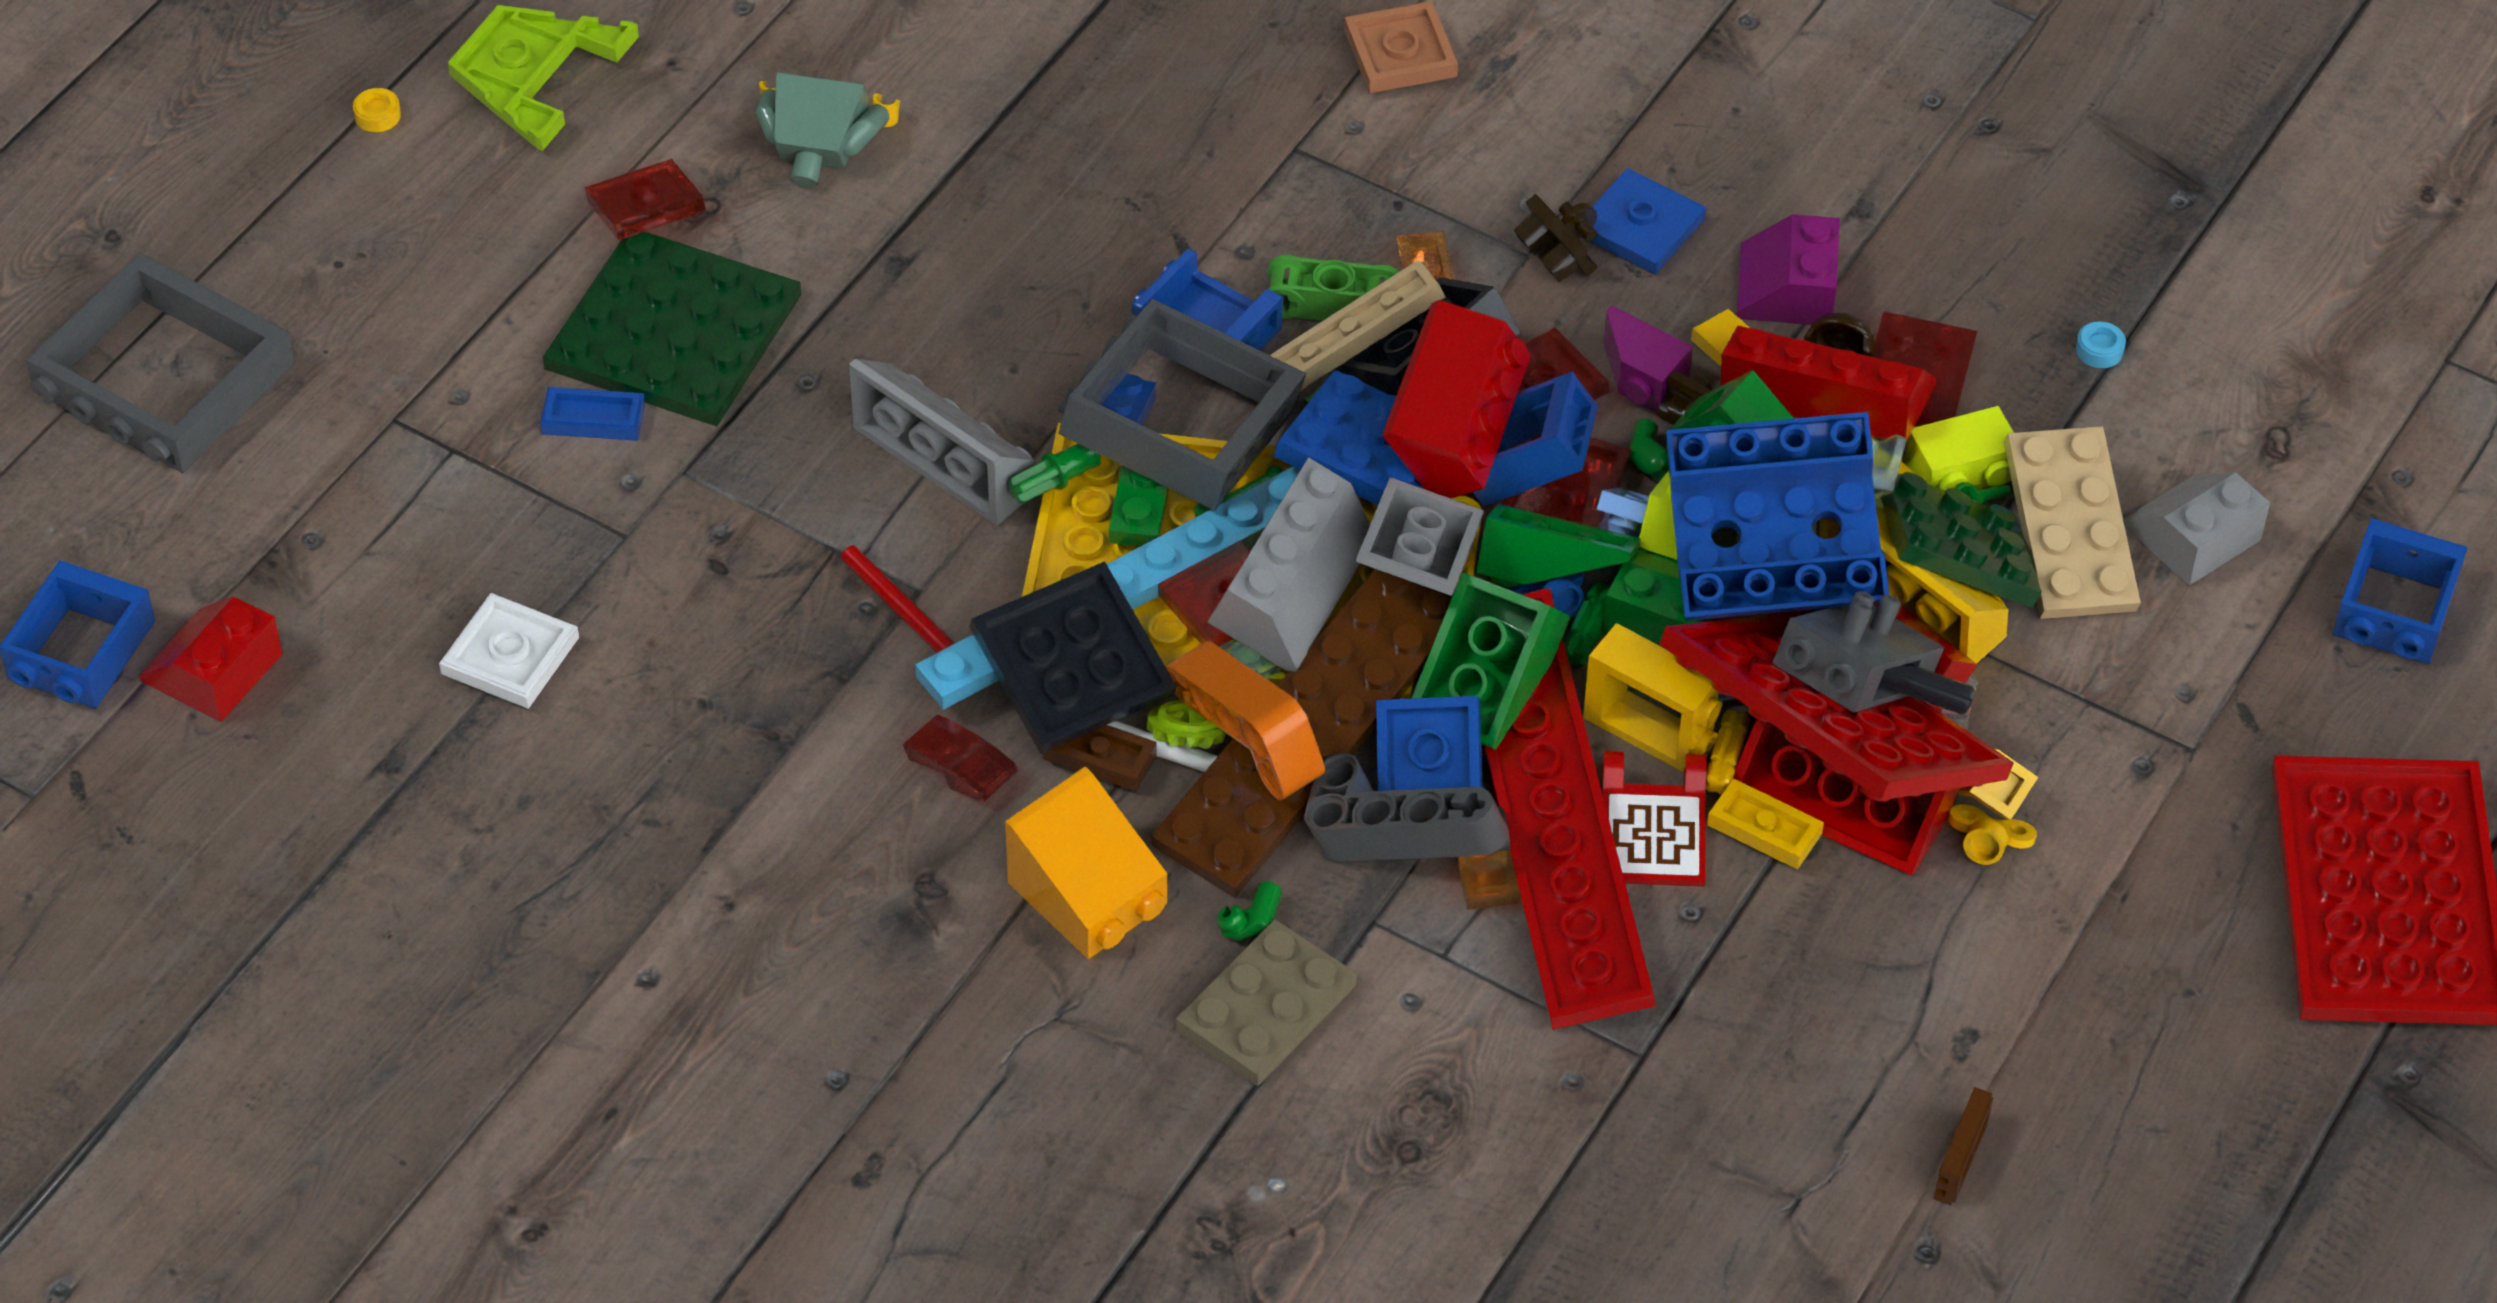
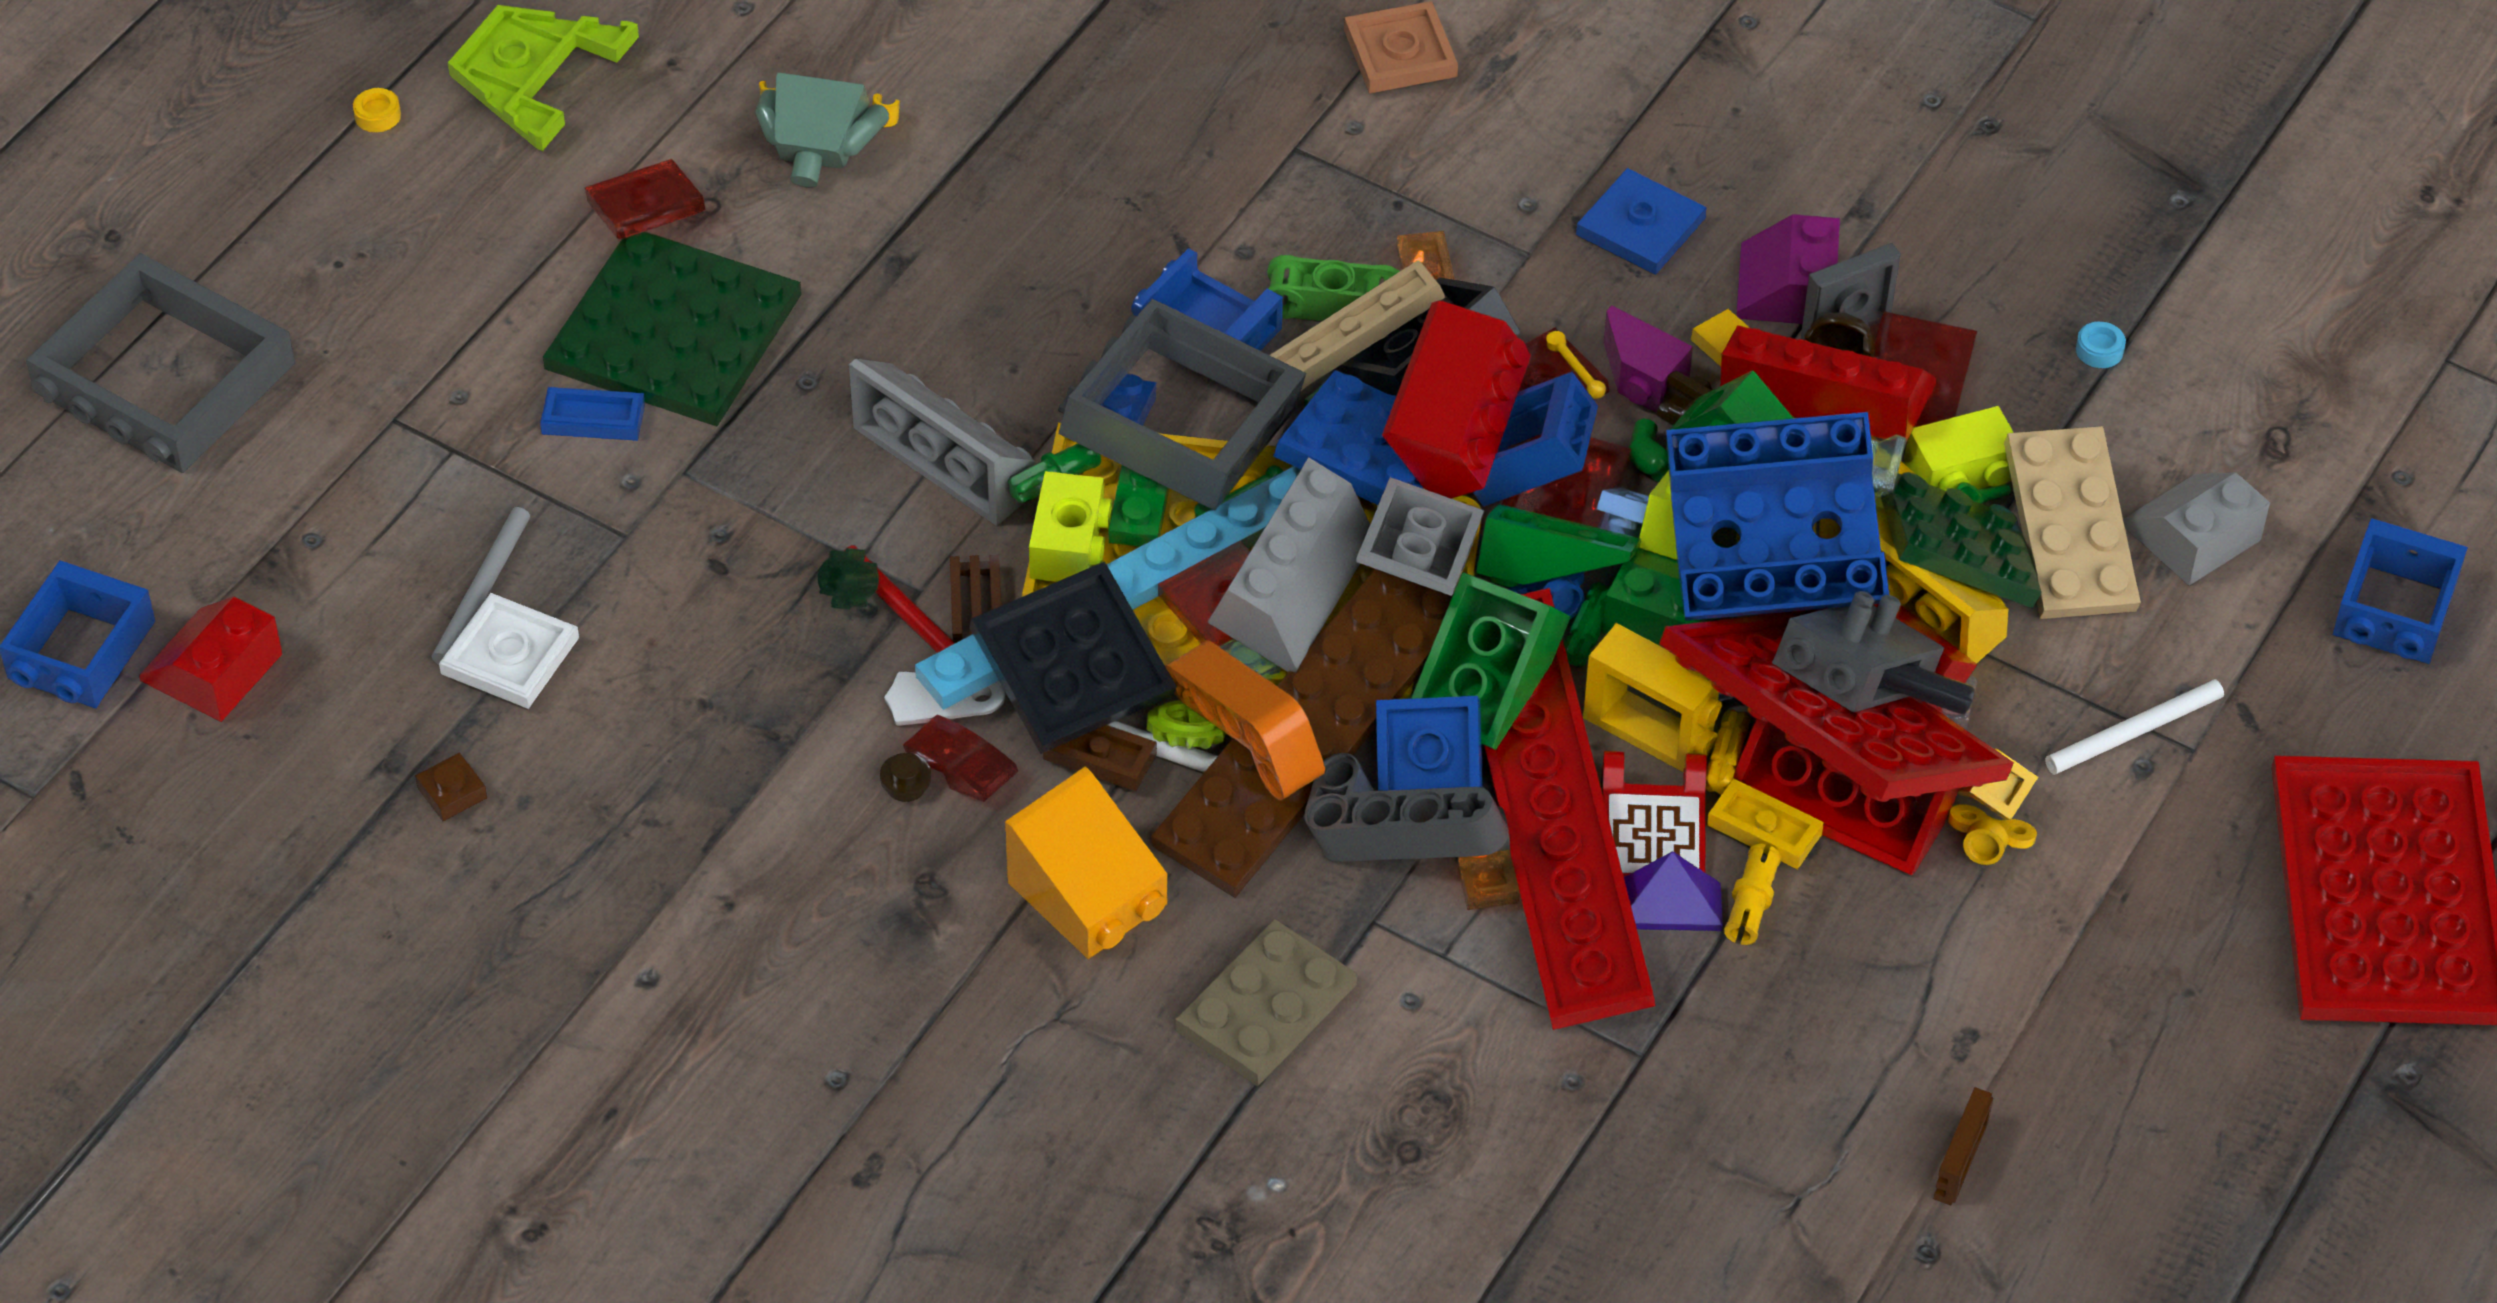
(451, 786): none -> reddish brown plate
(483, 580): none -> light grey bar
(848, 578): none -> clear green gear
(905, 776): none -> dark brown plate
(914, 705): none -> white piece
(974, 570): none -> reddish brown tile
(1068, 526): none -> neon yellow brick
(1243, 924): green arm -> none
(1557, 342): none -> yellow hinge
(1569, 251): dark brown hips -> none
(1674, 896): none -> dark purple slope
(1752, 894): none -> yellow pin
(1856, 286): none -> dark grey tile
(2134, 727): none -> white piece

